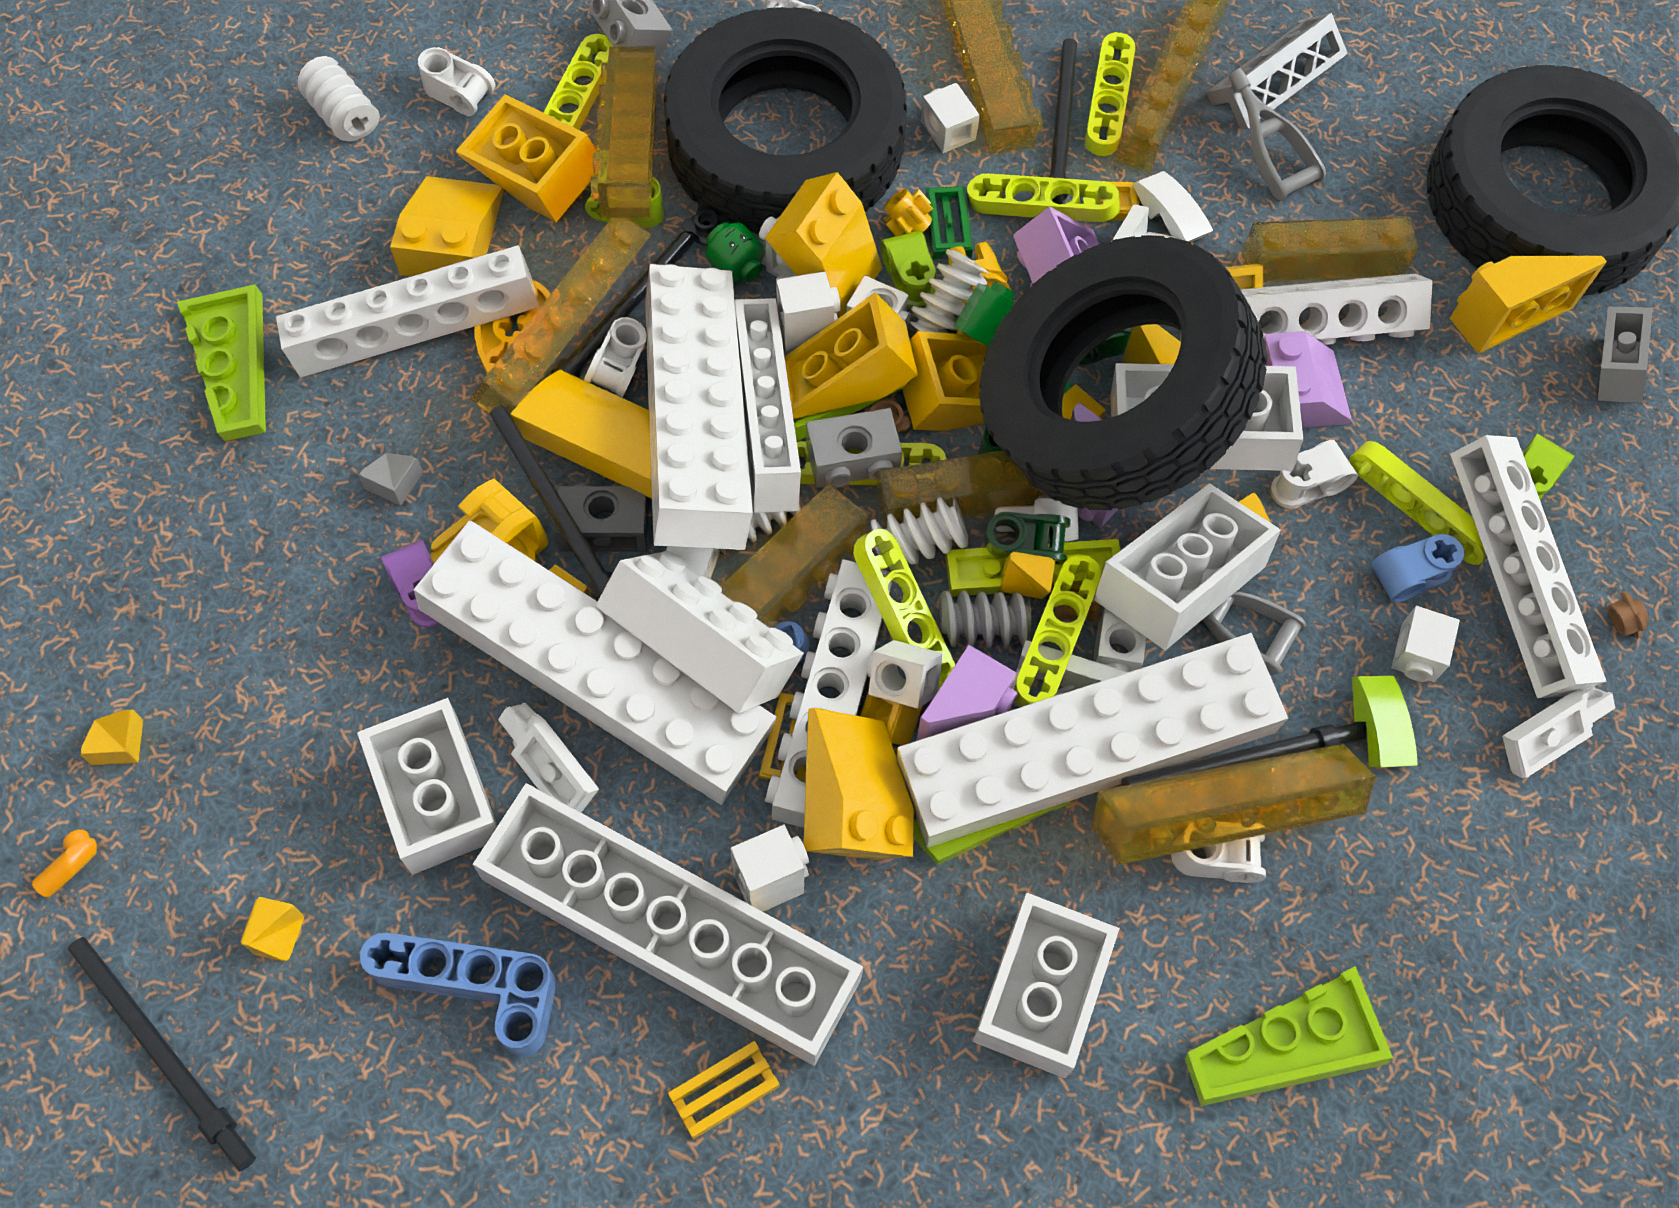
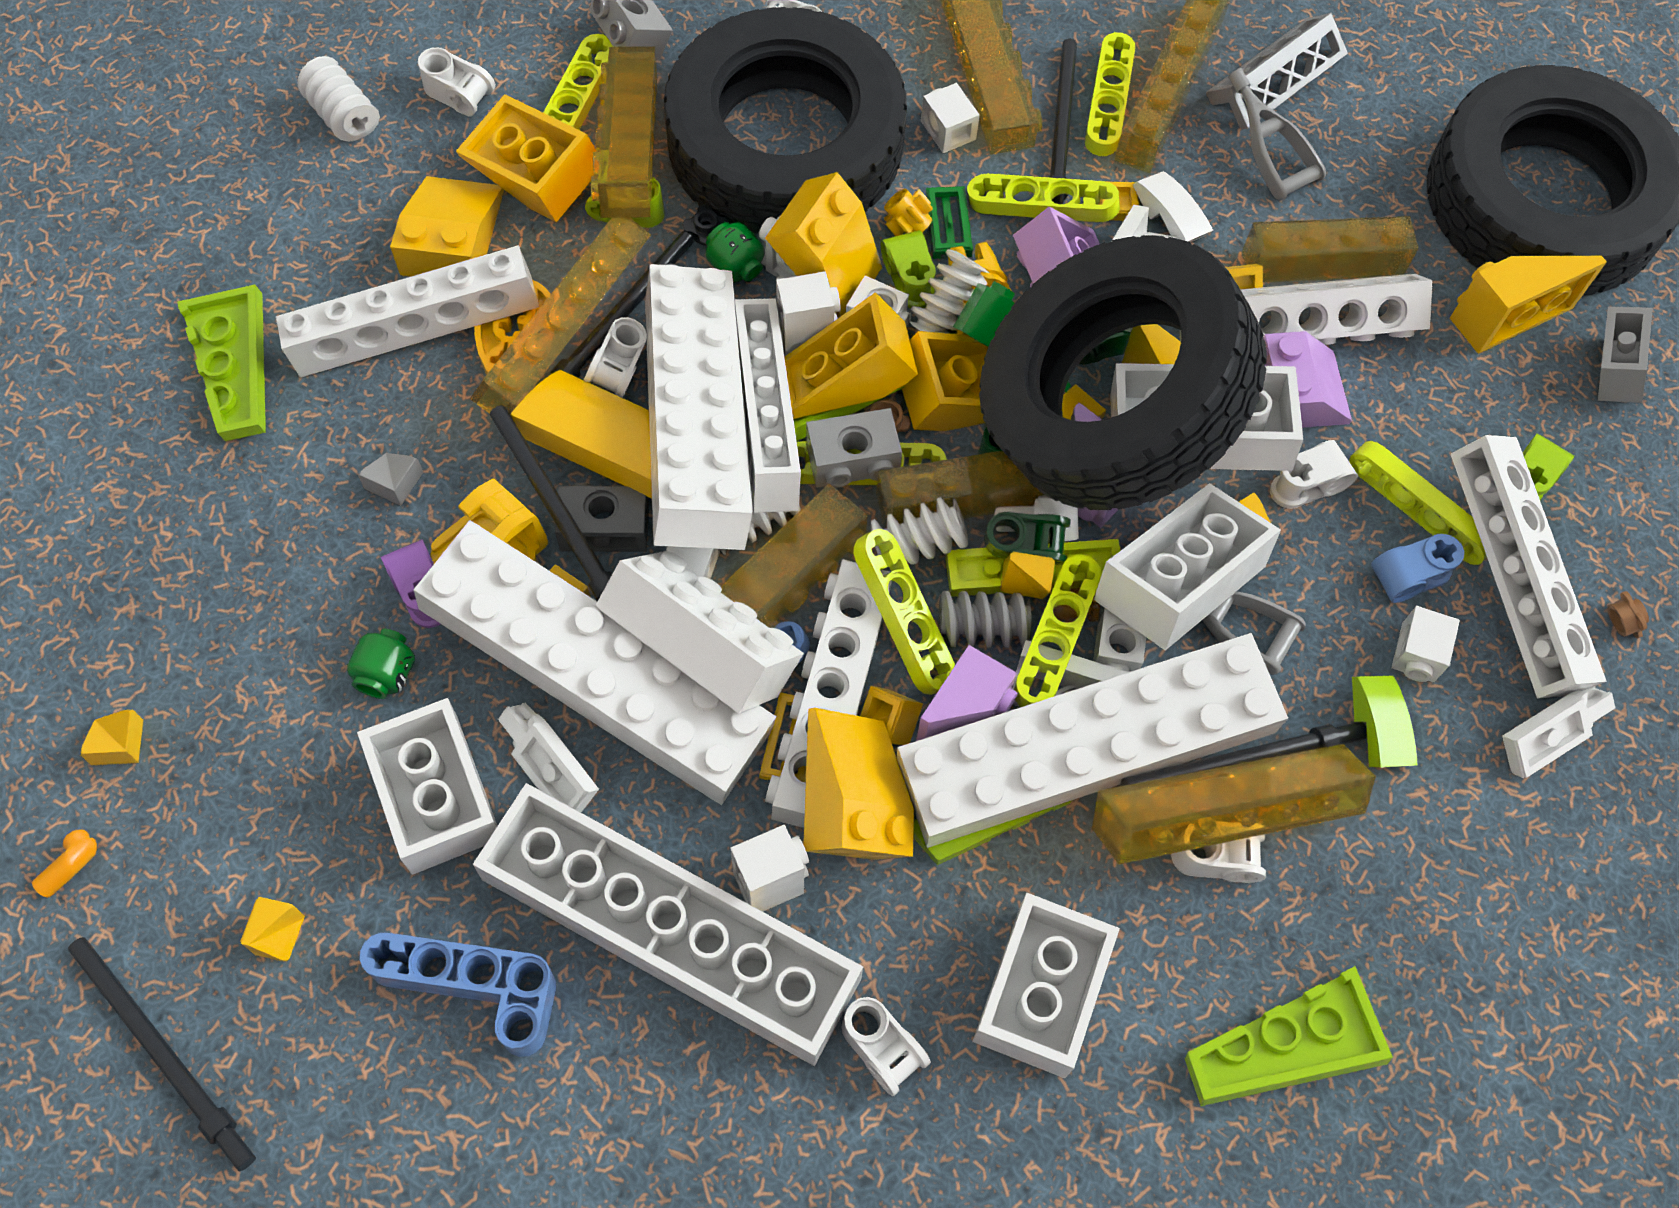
(380, 663): none -> green head
(712, 1073): yellow tile -> none
(884, 1046): none -> white piece
(920, 667): white brick -> none

